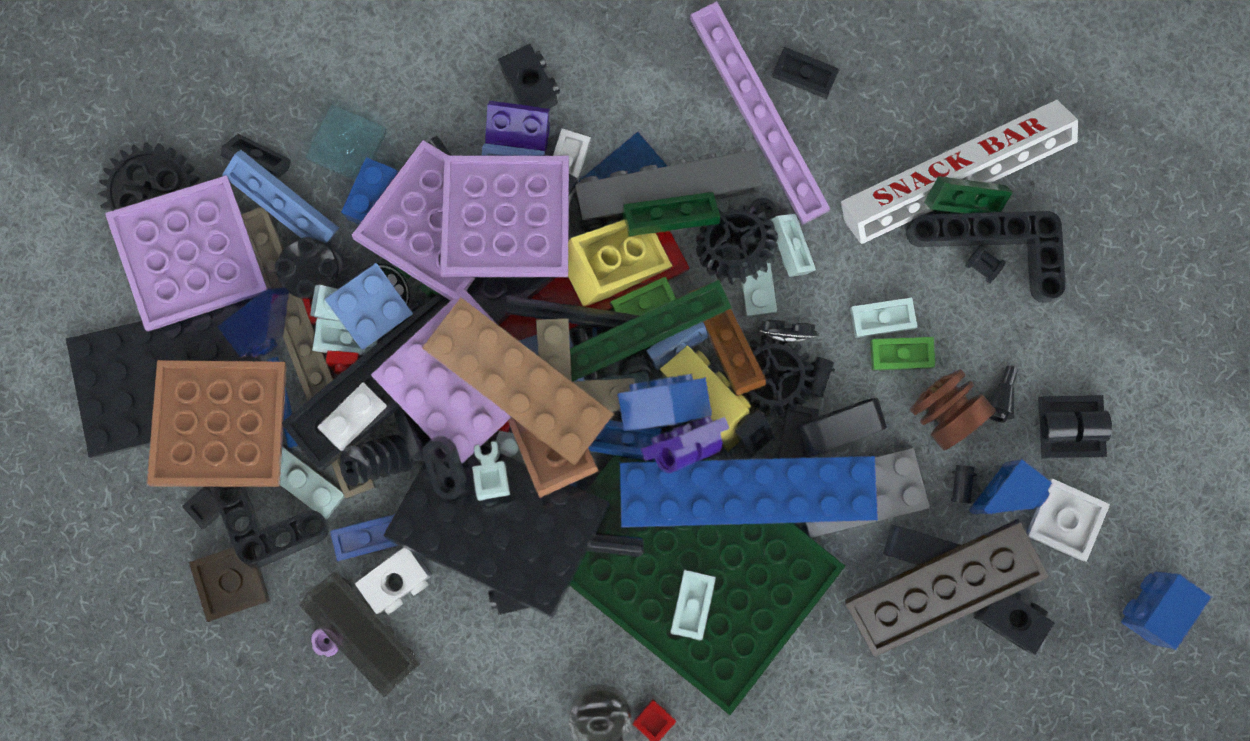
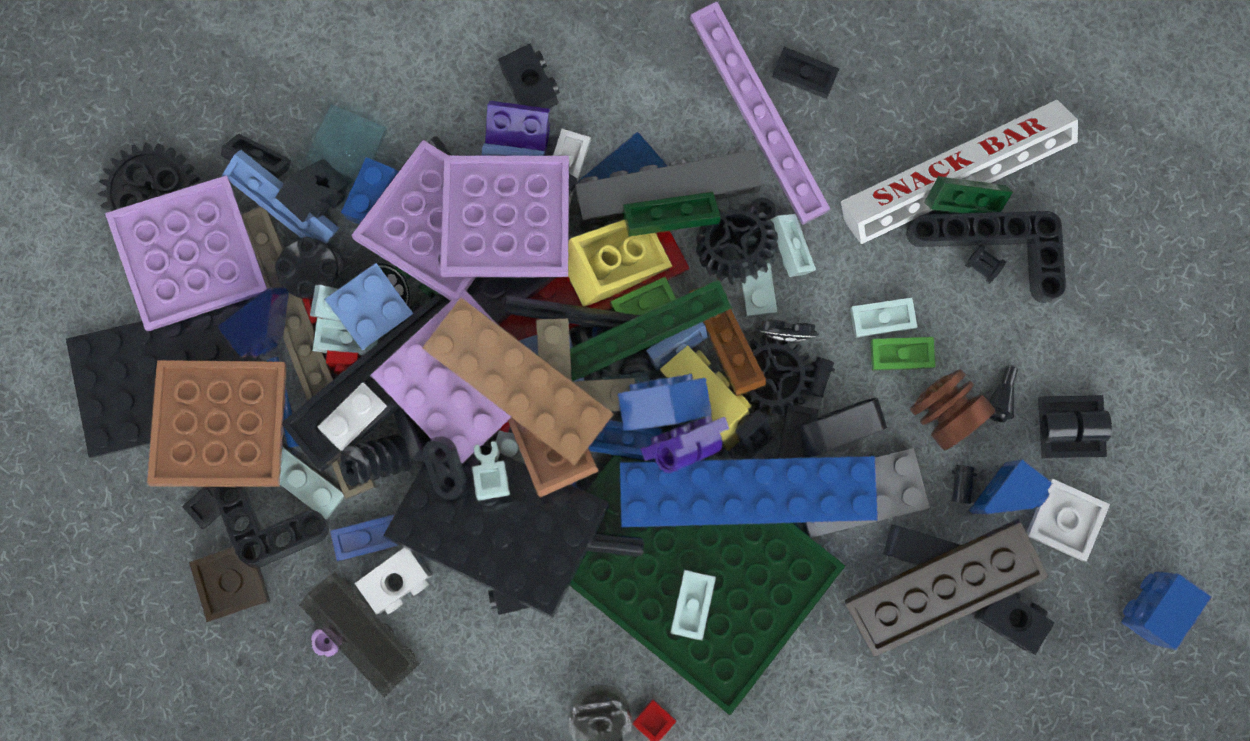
(313, 190): none -> black brick

